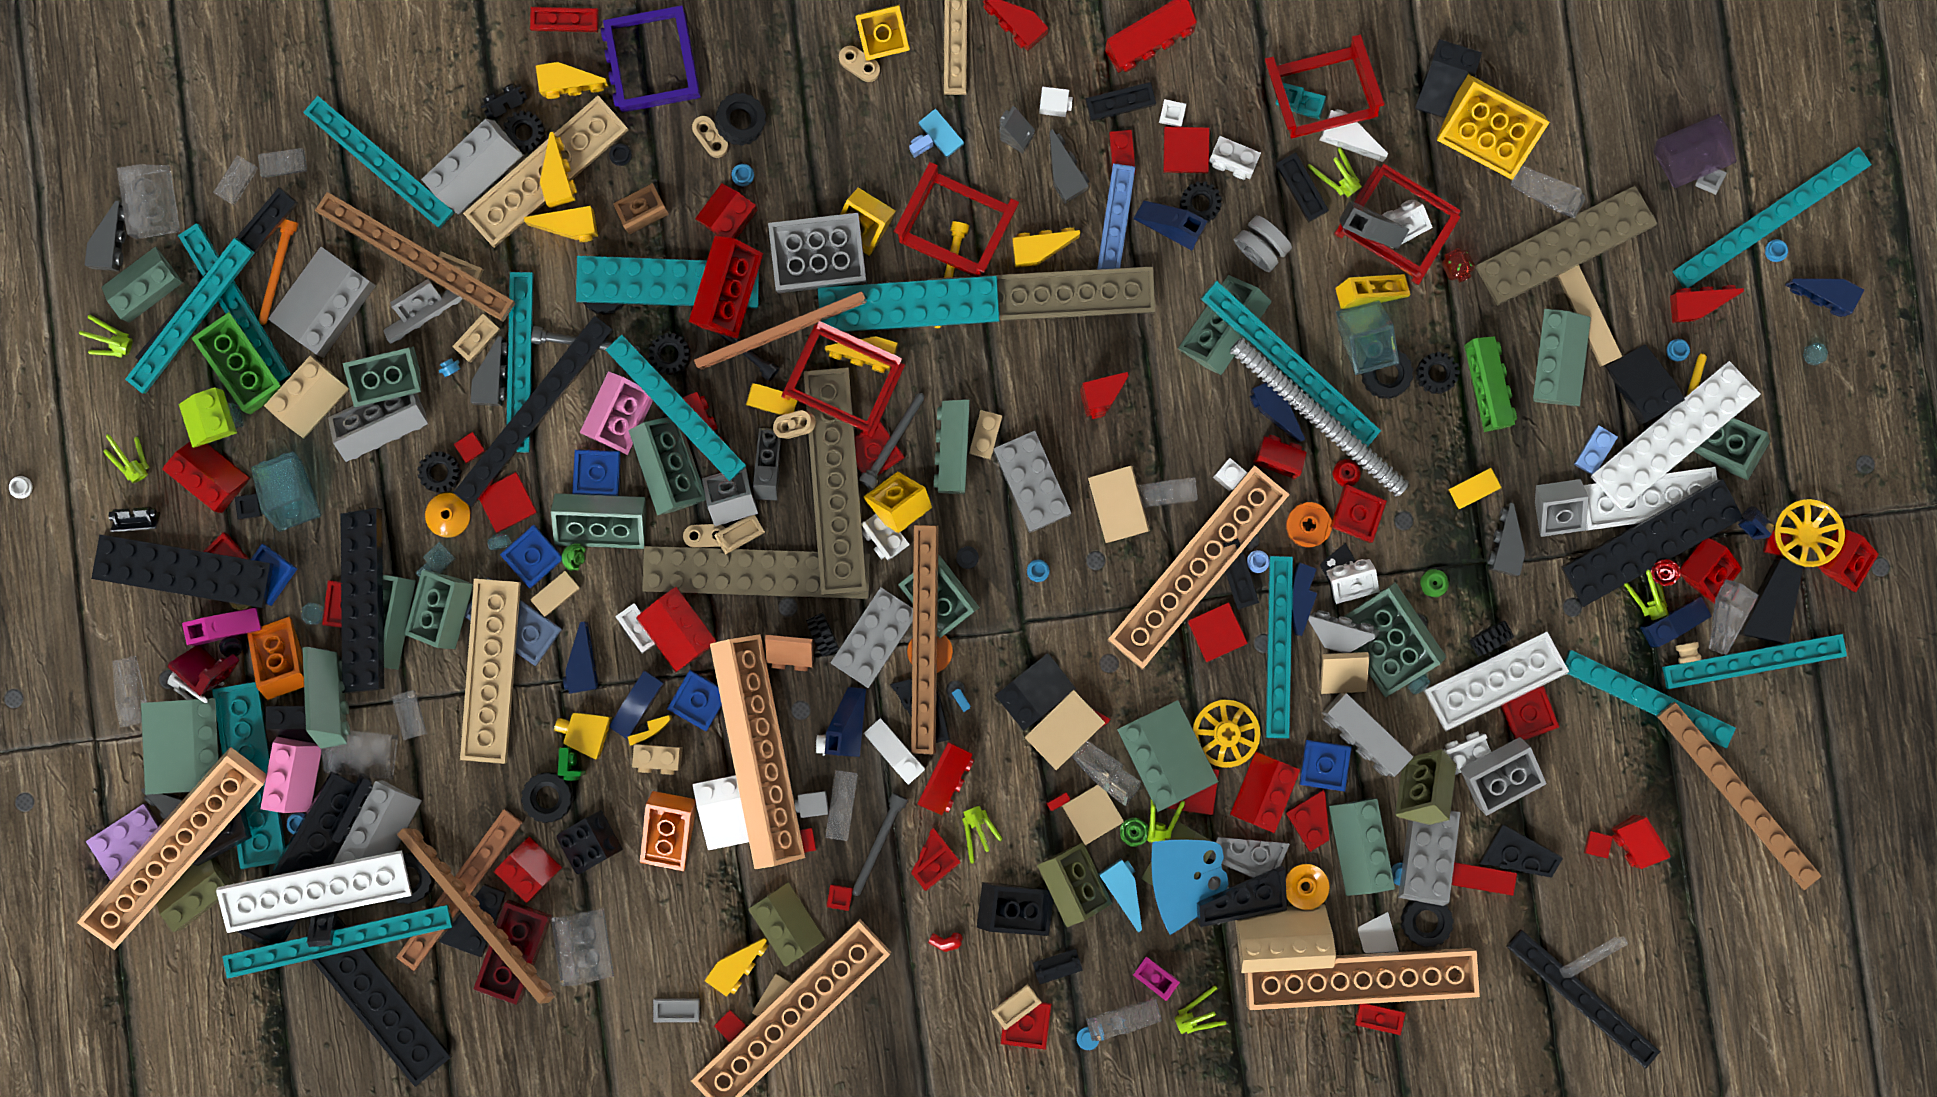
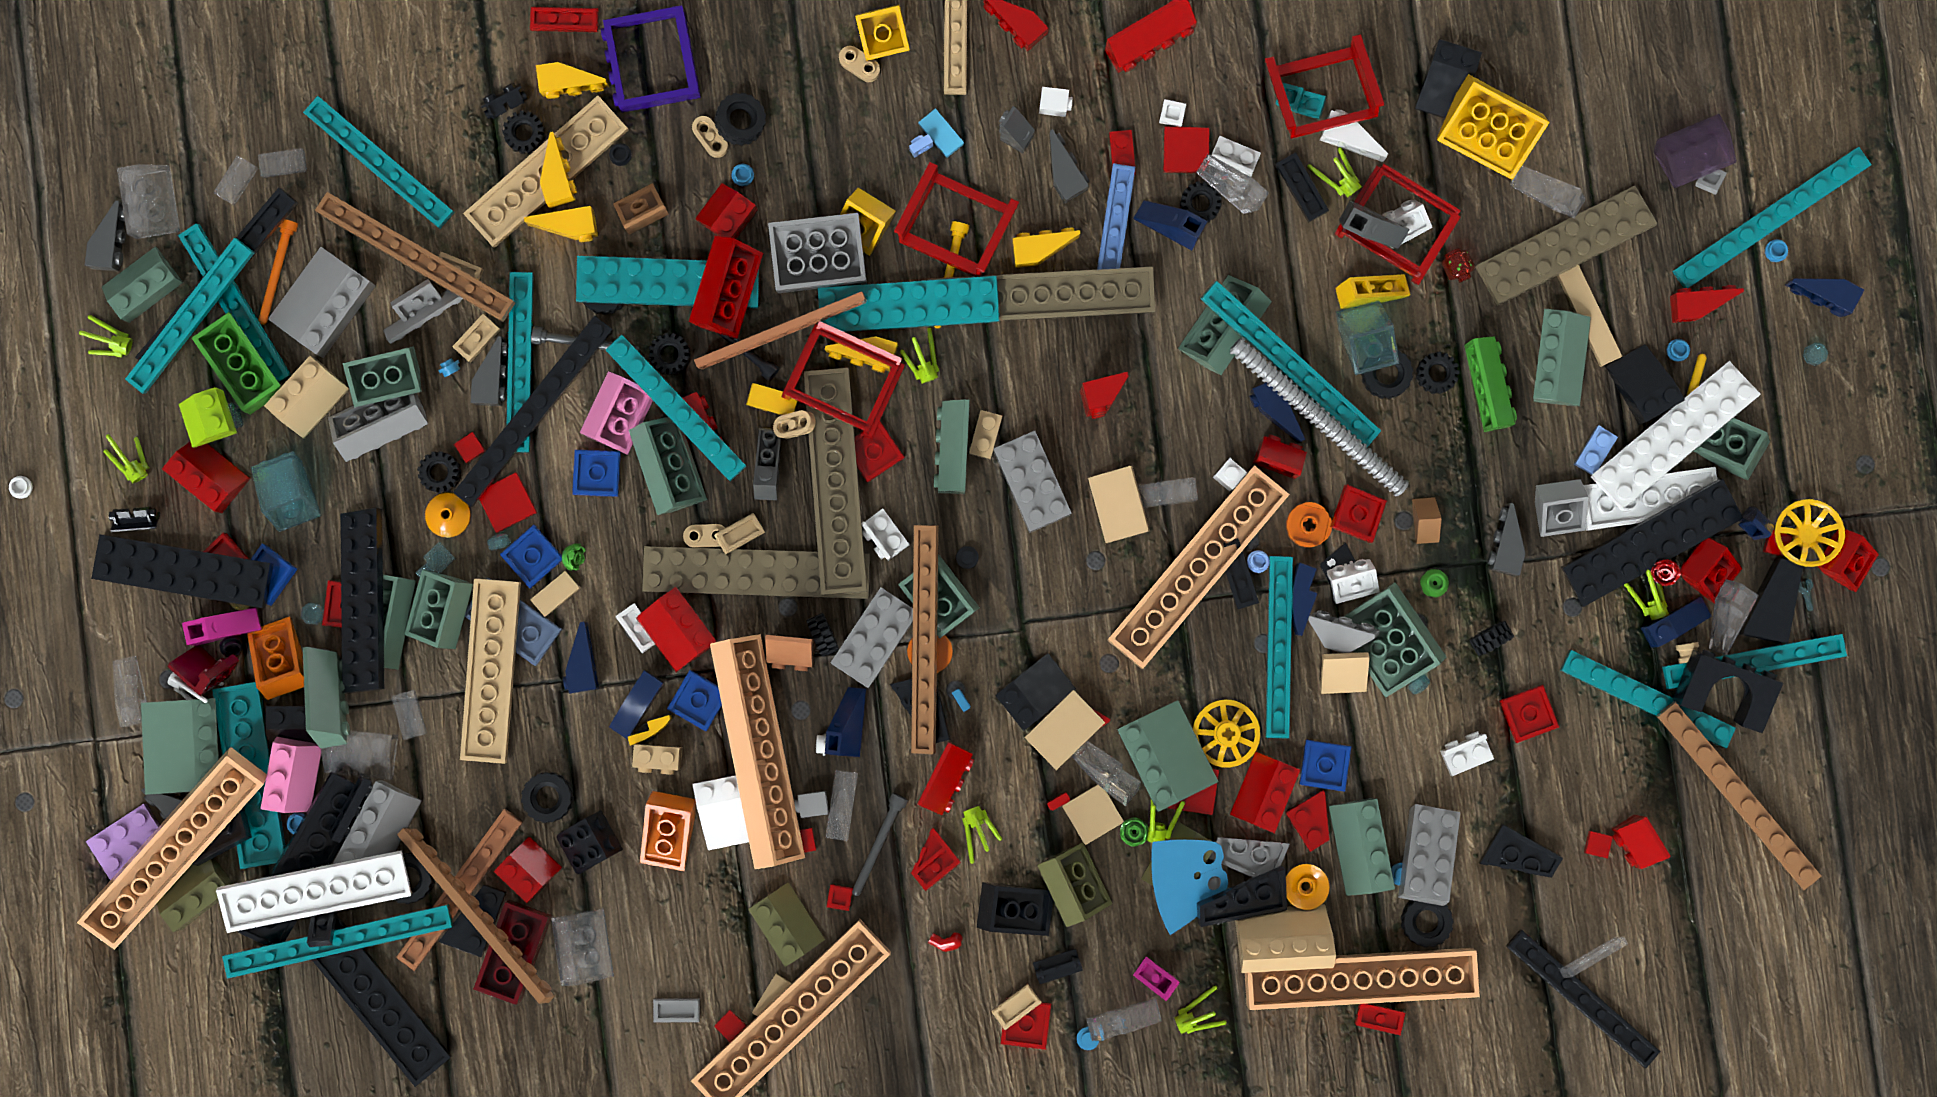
(247, 507): black plate -> none
(472, 166): light grey slope -> none
(566, 760): green bracket -> none
(585, 732): yellow torso -> none
(599, 520): sand green slope -> none
(729, 499): light grey slope -> none
(729, 969): yellow slope -> none
(870, 477): dark grey piece -> none
(894, 751): white slope -> none
(899, 501): yellow slope -> none
(926, 371): none -> lime plant
(1038, 570): dark azure plate -> none
(1120, 101): black plate -> none
(1122, 885): medium azure slope -> none
(1217, 632): red tile -> none
(1233, 184): none -> clear slope
(1262, 243): light grey wheel -> none
(1346, 465): red plate -> none
(1369, 736): light grey brick -> none
(1378, 935): white sticker -> none
(1426, 520): none -> medium nougat slope
(1427, 788): olive slope -> none
(1475, 488): yellow slope -> none
(1484, 878): red tile -> none
(1496, 681): white plate -> none
(1503, 776): light grey brick -> none
(1705, 670): none -> black arch
(1806, 594): none -> clear light blue hand

